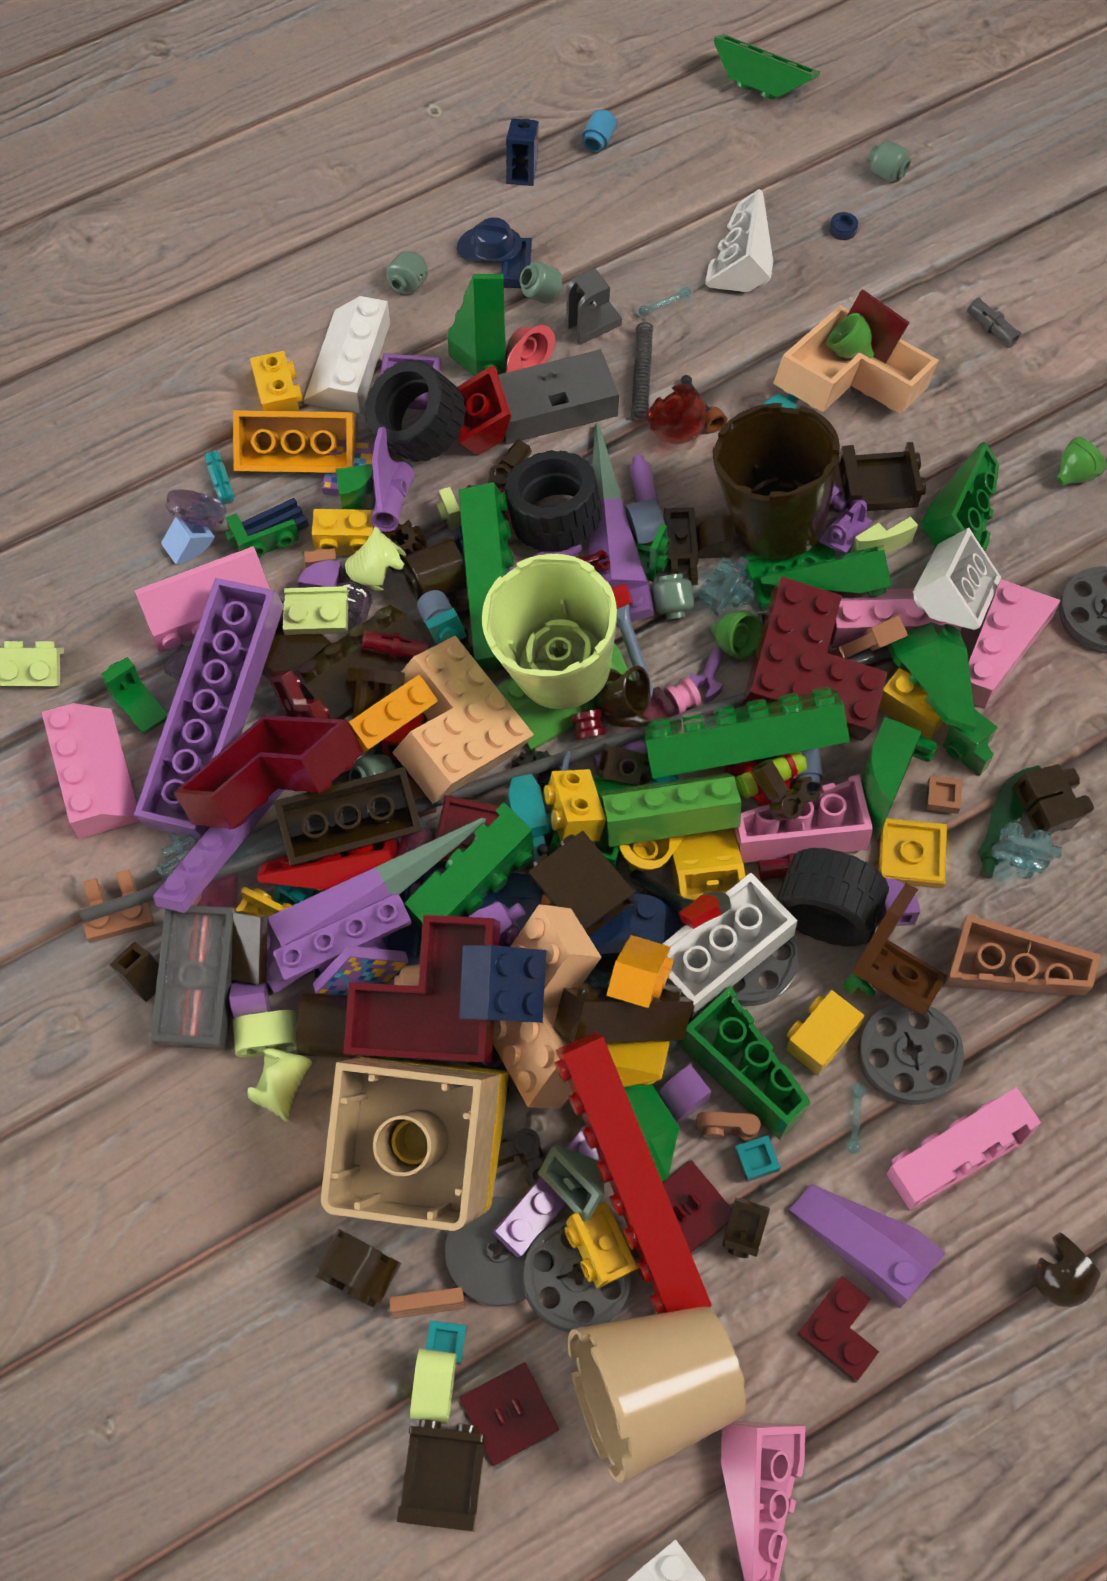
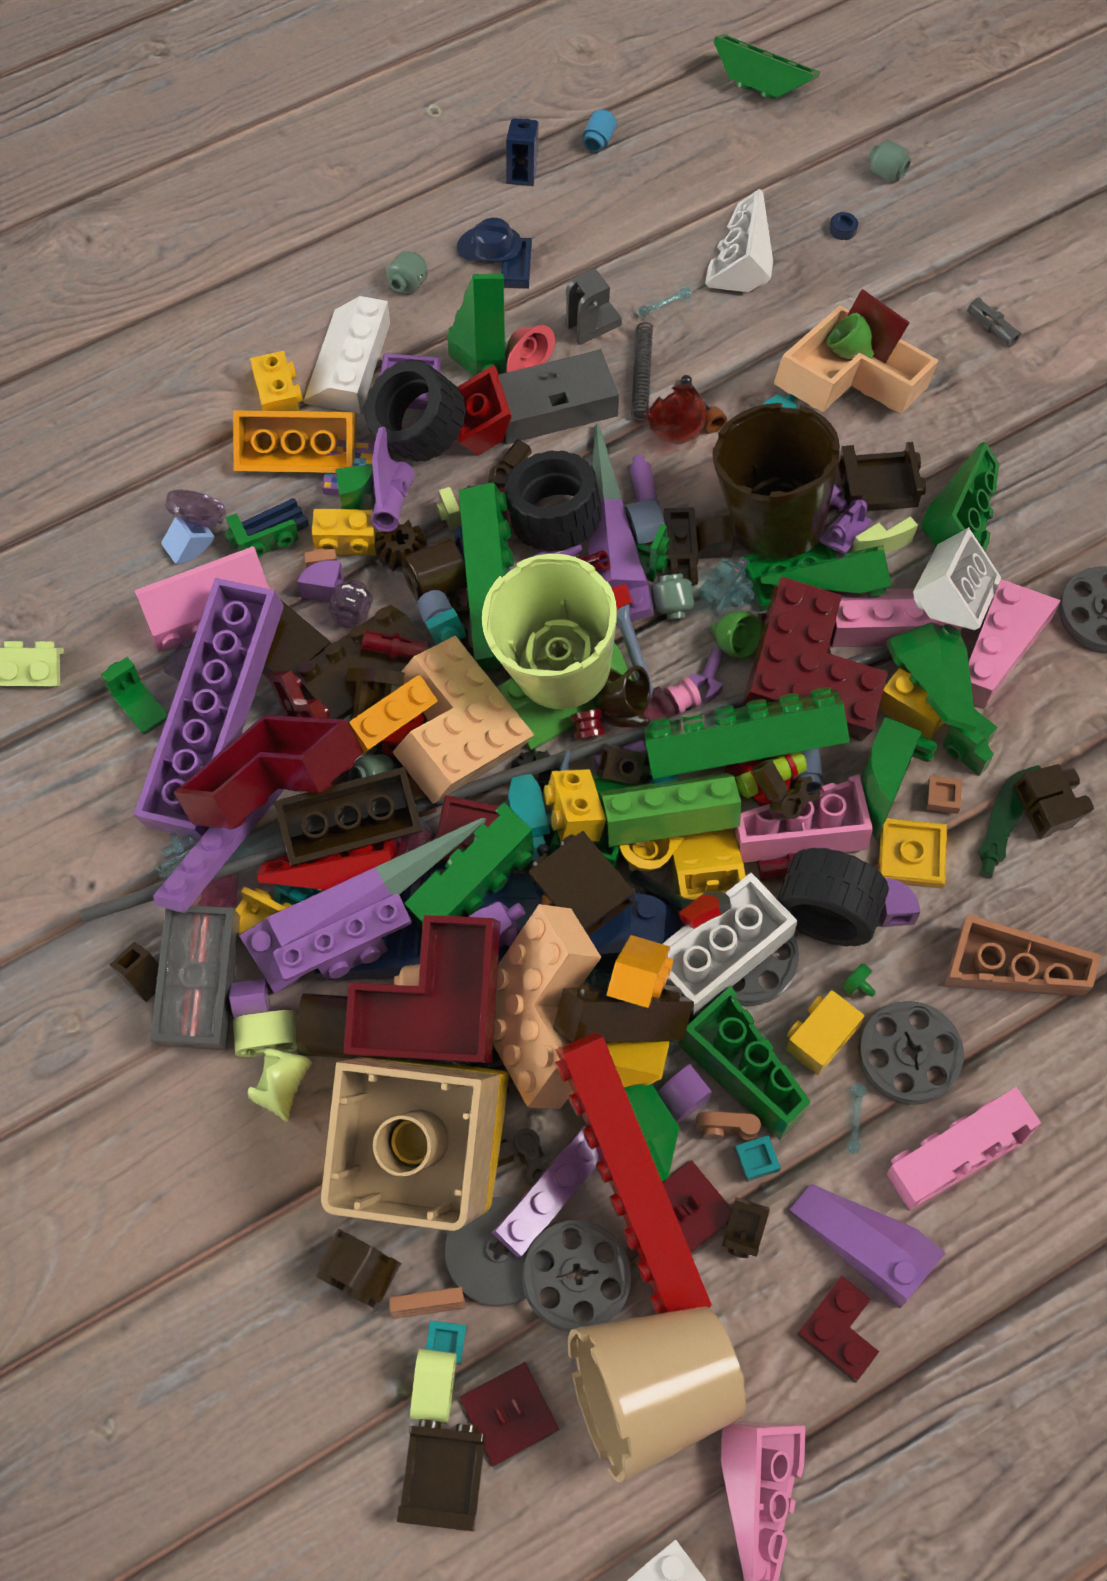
(90, 768): bright pink slope -> none
(120, 922): nougat plate -> none
(219, 477): teal axle -> none
(249, 947): dark brown tile -> none
(315, 610): yellowish green plate -> none
(359, 966): medium lavender tile -> none
(371, 562): yellowish green hair -> none
(502, 983): dark blue brick -> none
(541, 282): sand green head -> none
(574, 1179): sand green slope -> none
(601, 1246): yellow bracket -> none
(874, 637): nougat piece -> none
(893, 968): reddish brown bracket -> none
(1026, 854): clear light blue hips -> none
(1071, 1279): dark brown helmet -> none
(1080, 462): bright green helmet -> none

